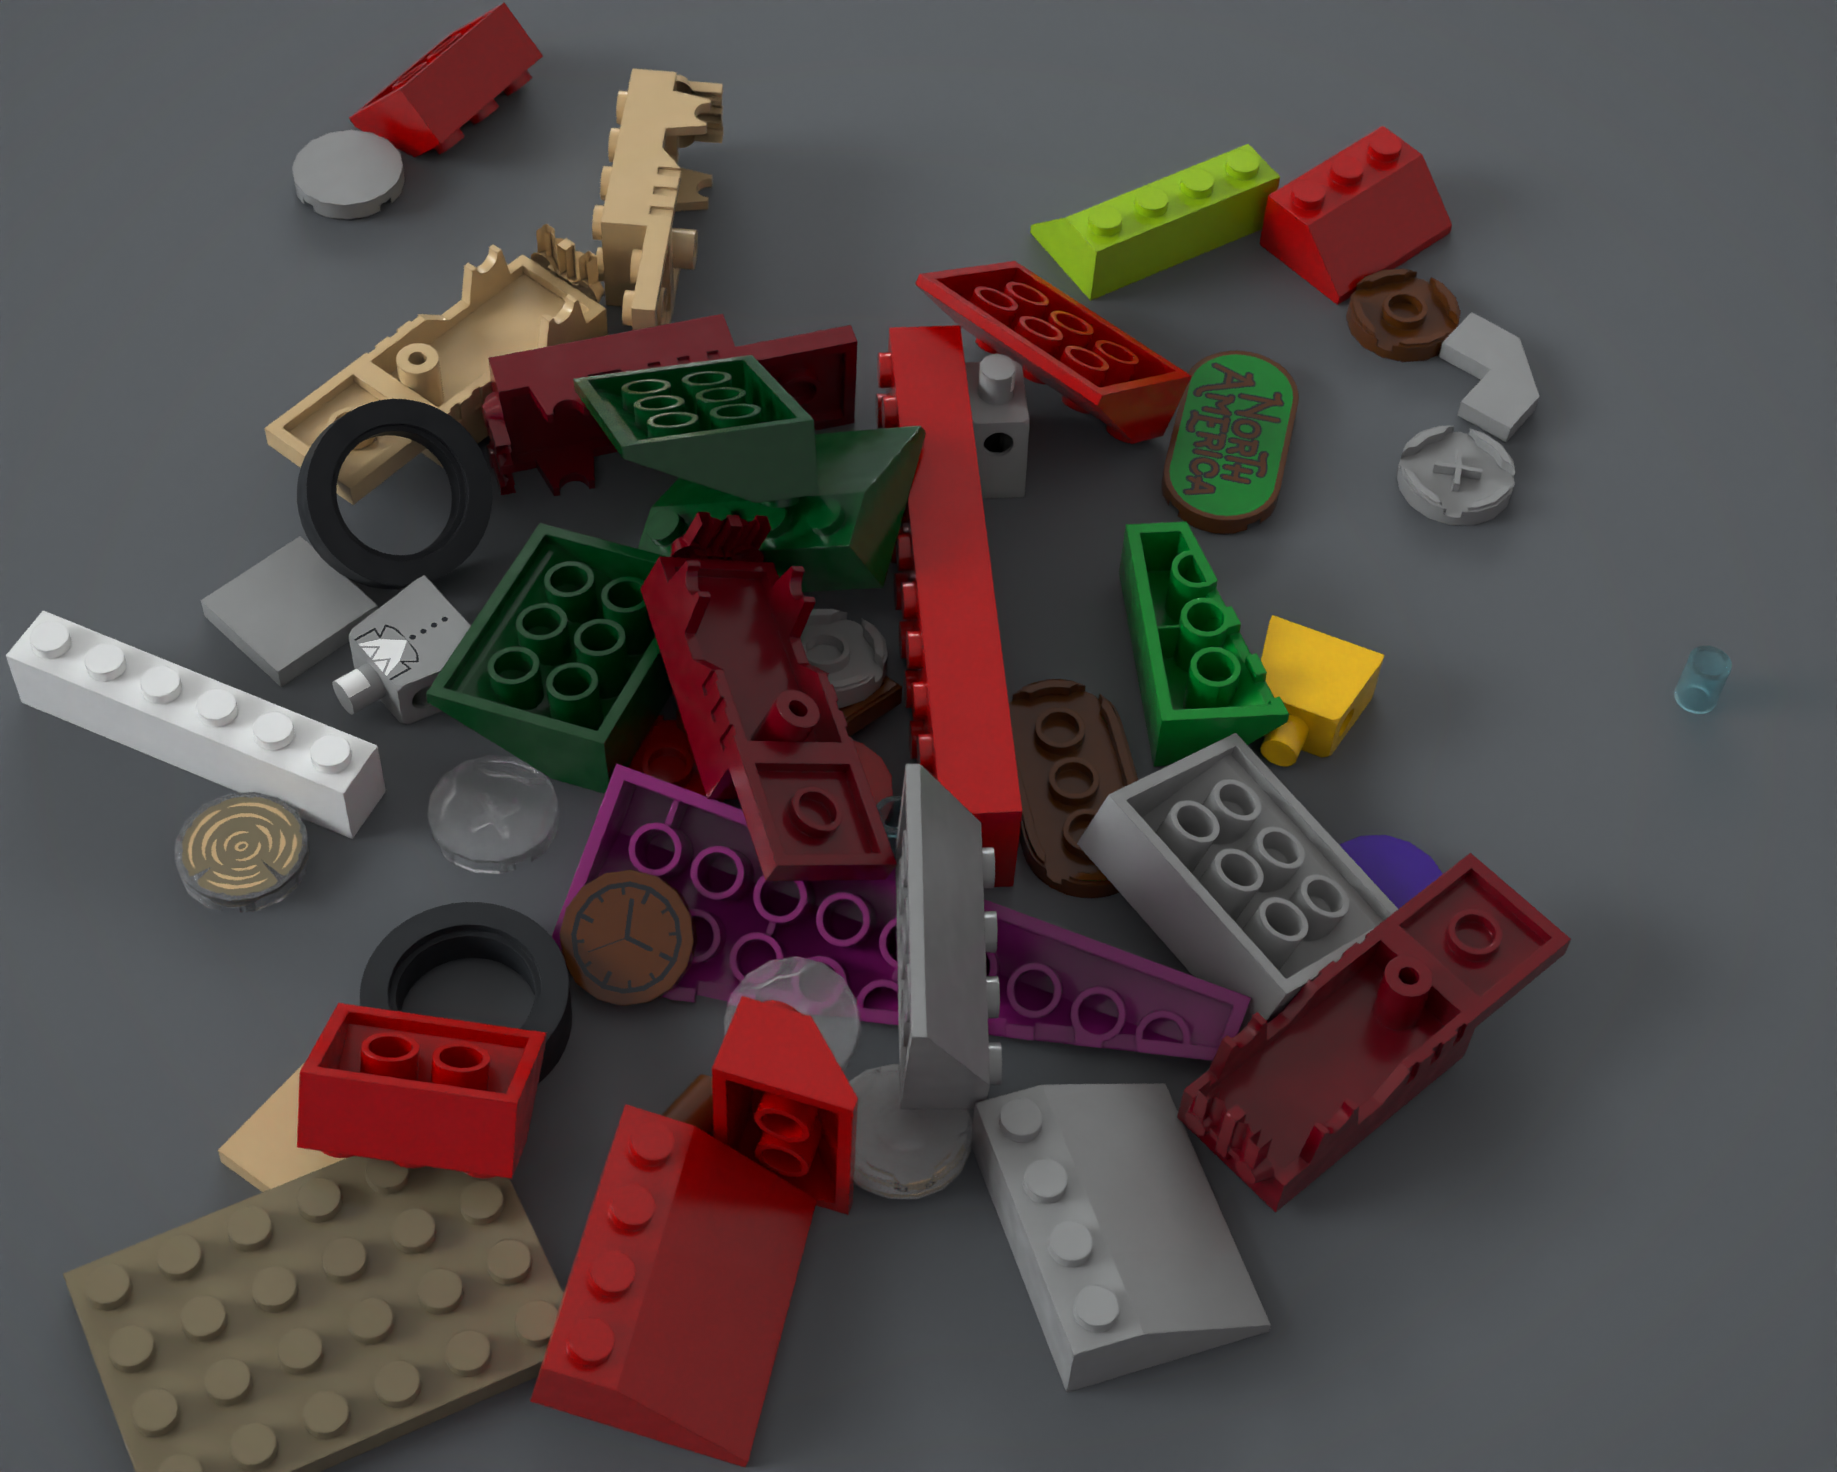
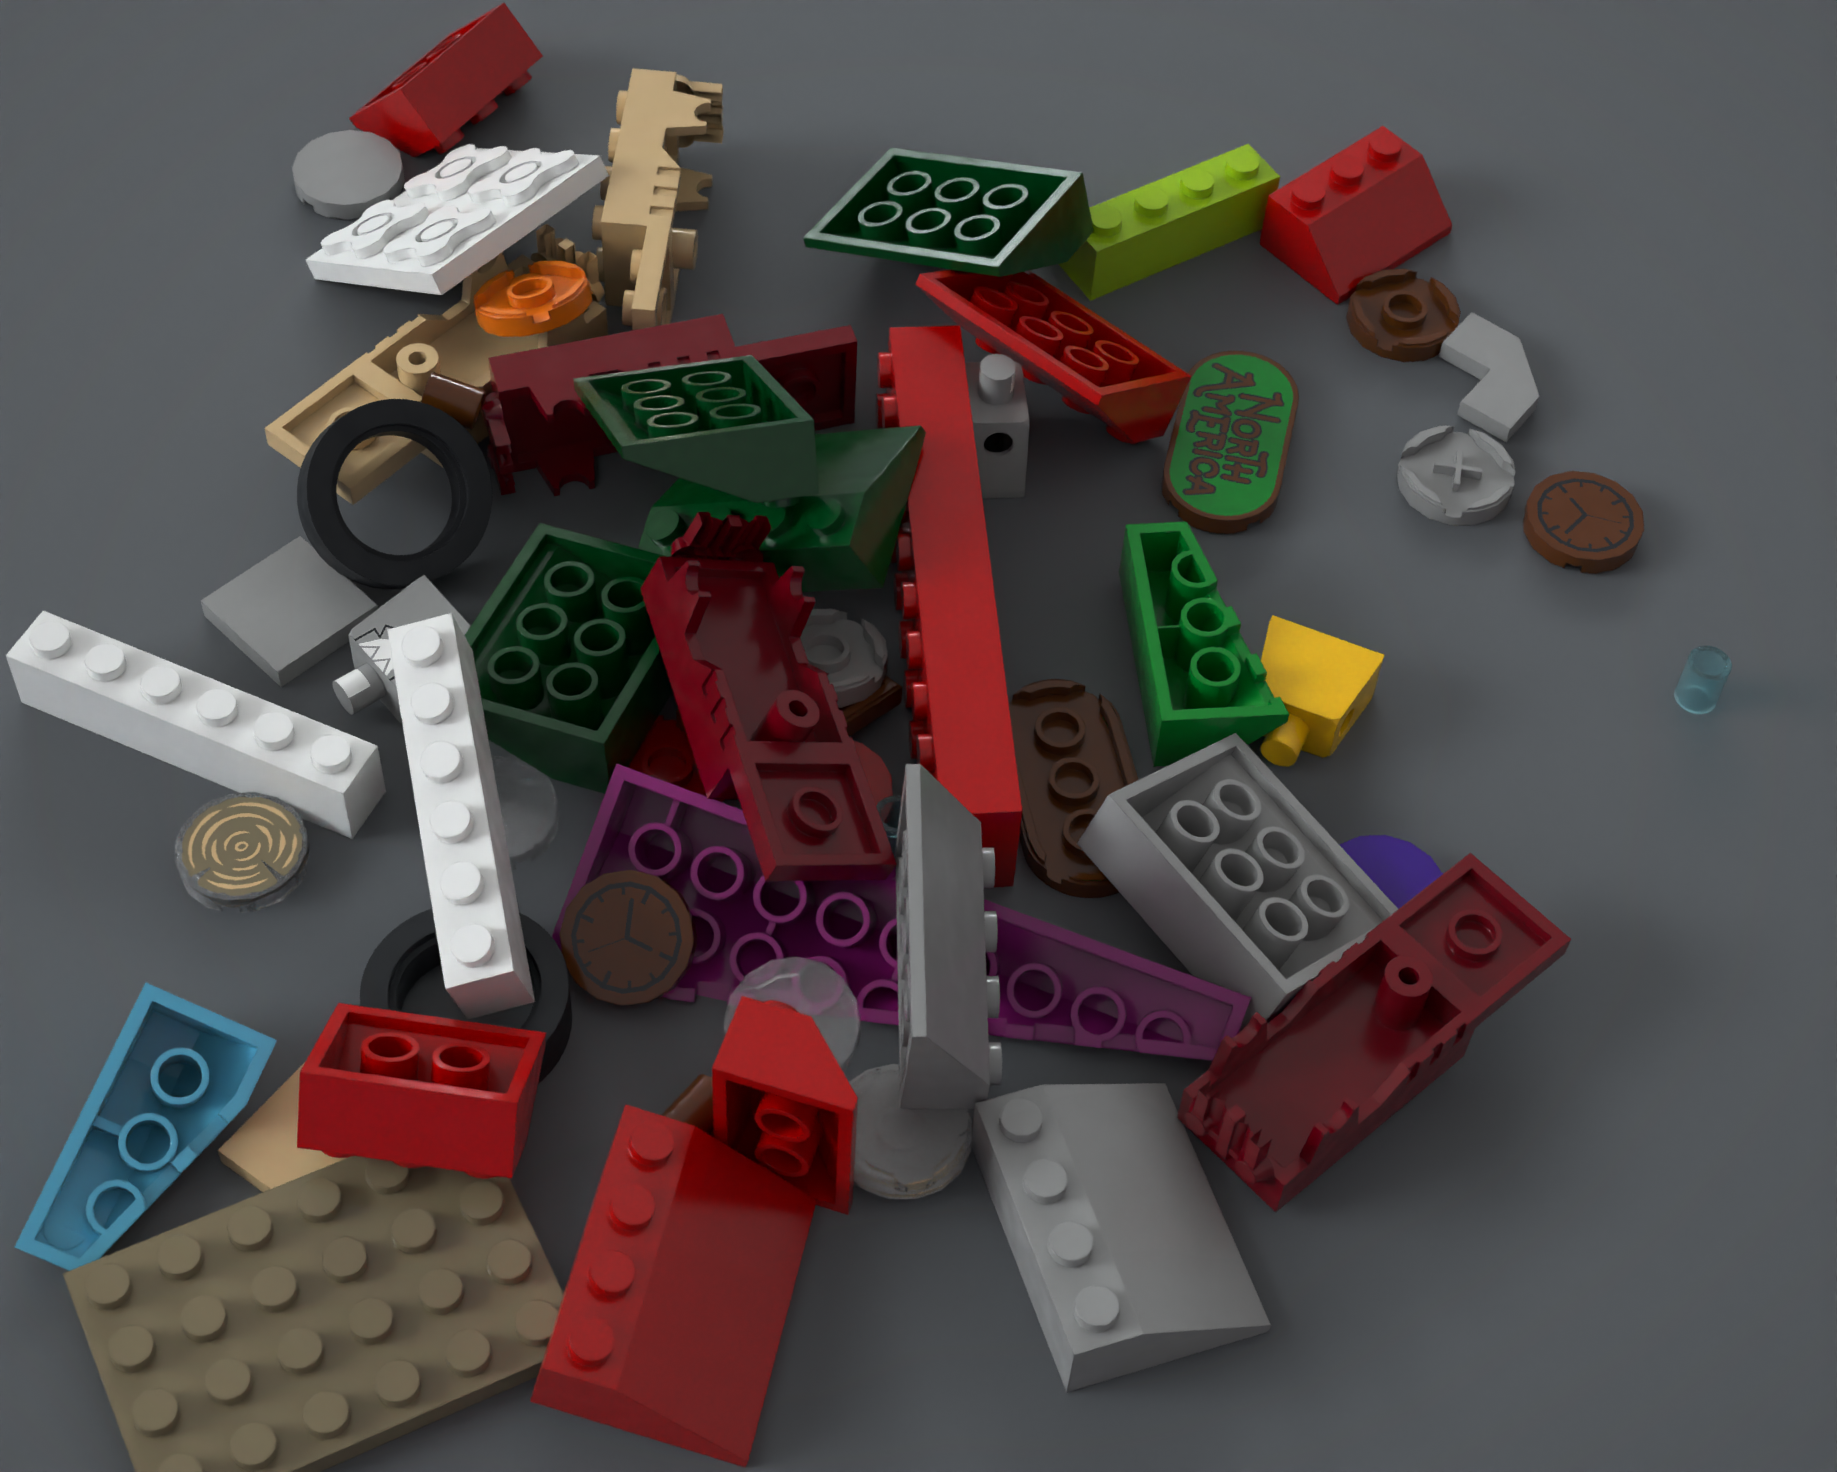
(151, 1113): none -> medium azure wedge
(454, 398): none -> reddish brown hinge
(455, 218): none -> white piece
(460, 818): none -> white brick
(533, 301): none -> orange tile
(959, 214): none -> dark green slope
(1583, 521): none -> reddish brown tile

